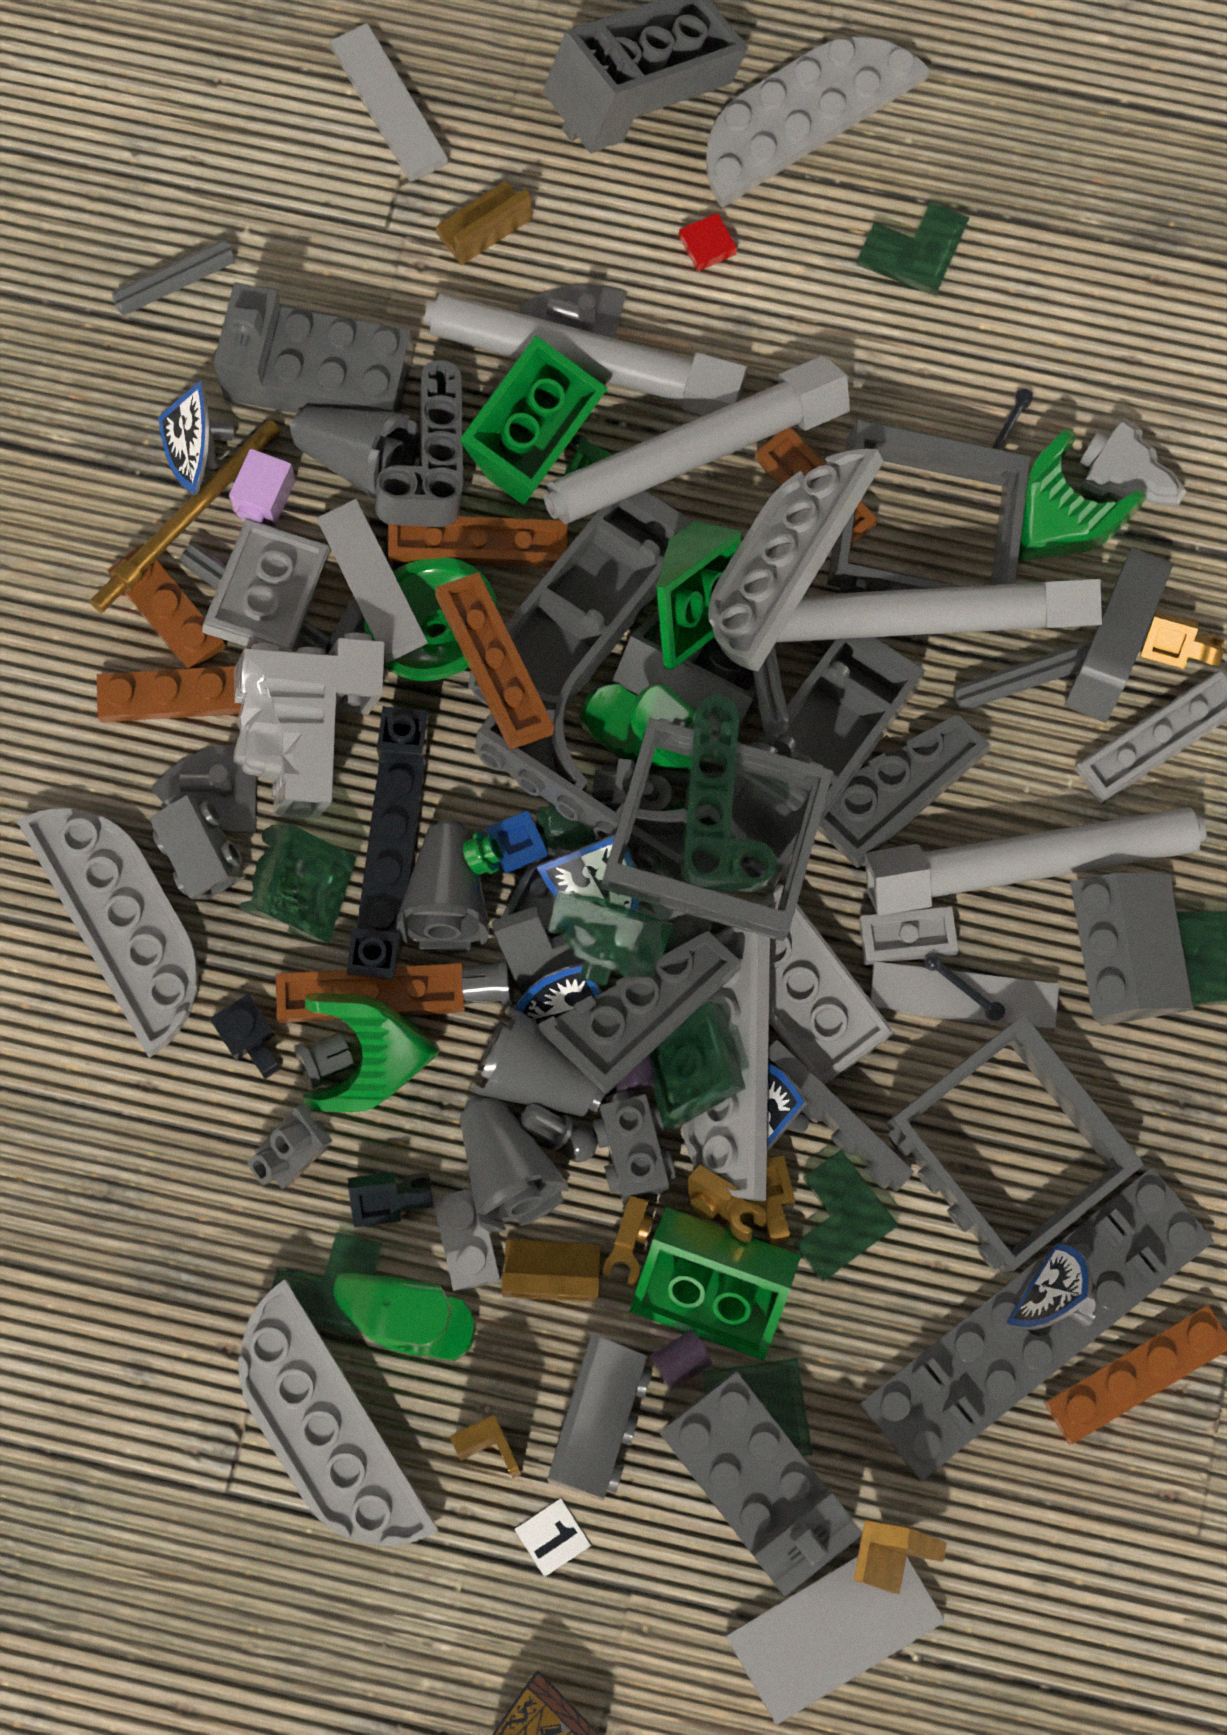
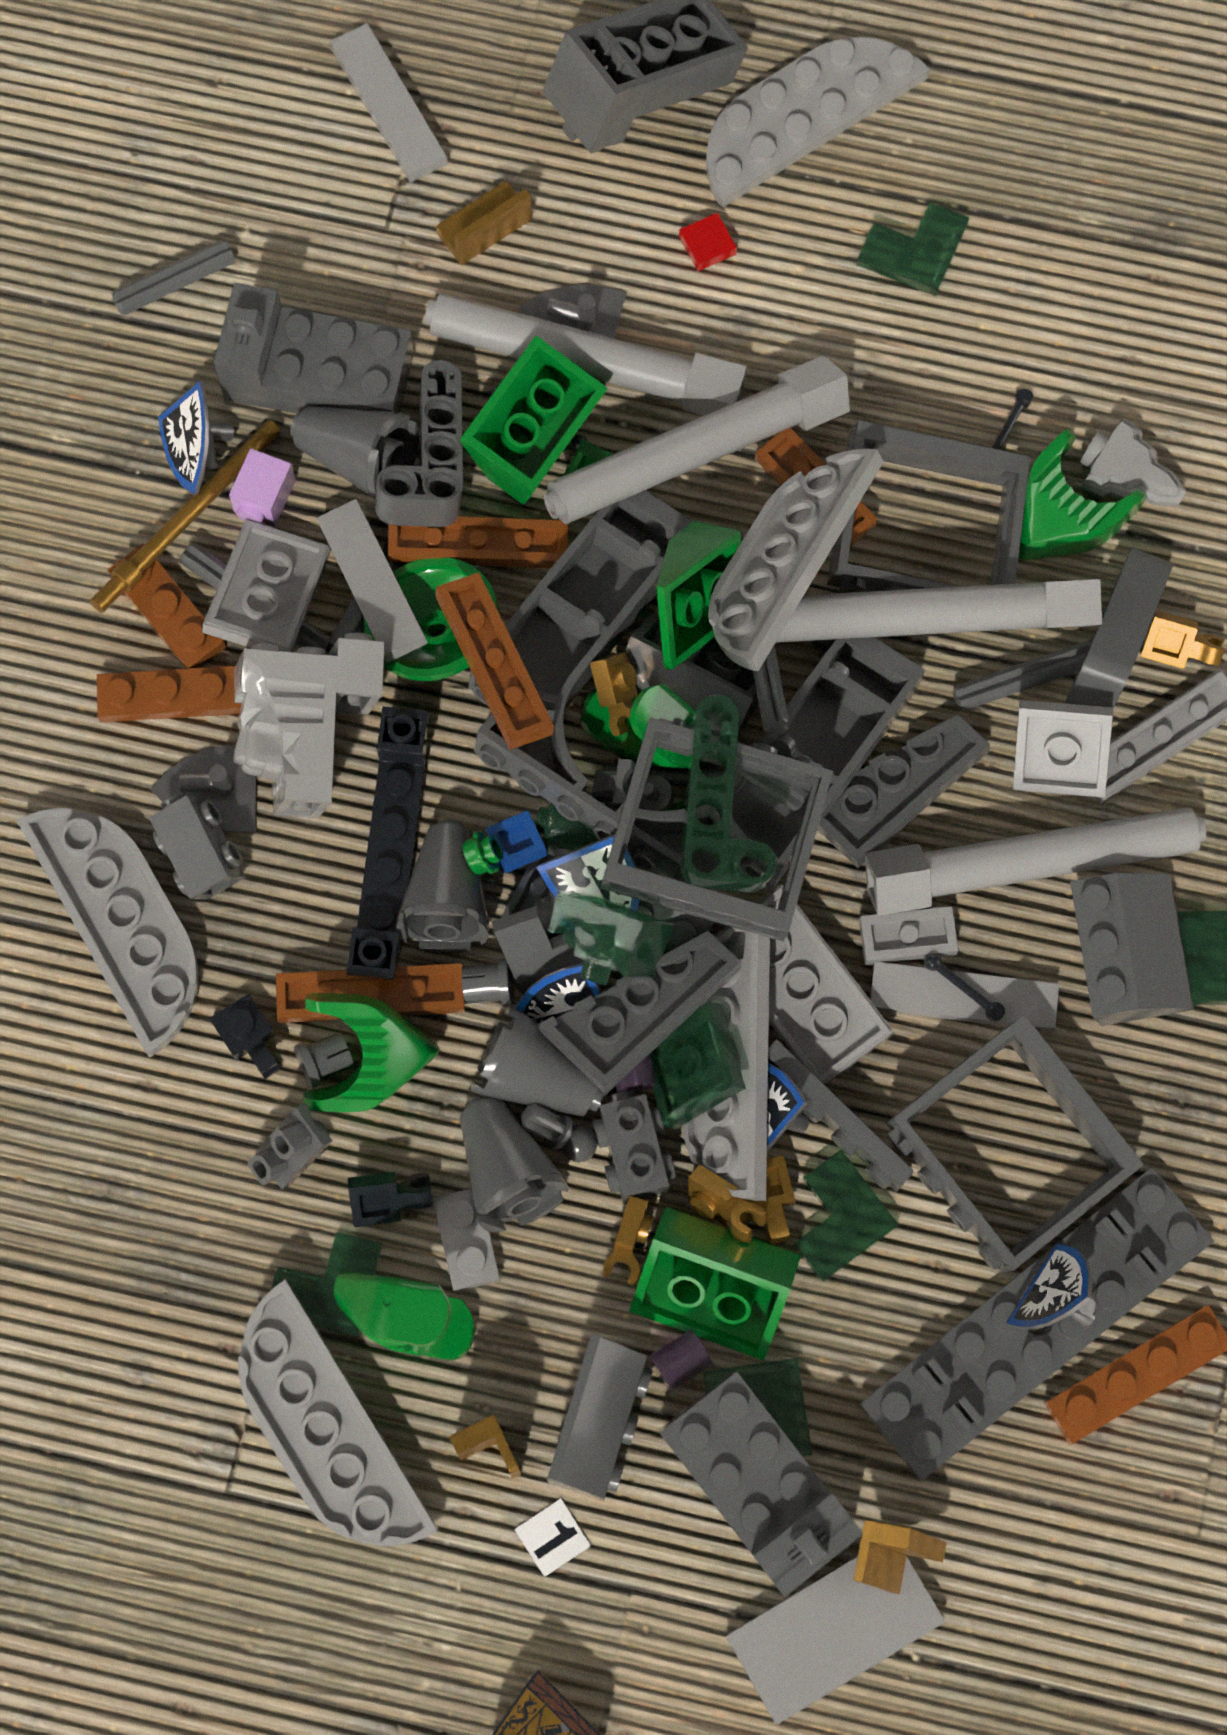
(300, 882): clear green brick -> none
(551, 1271): pearl gold panel -> none
(615, 687): none -> pearl gold plate
(1062, 748): none -> bracket

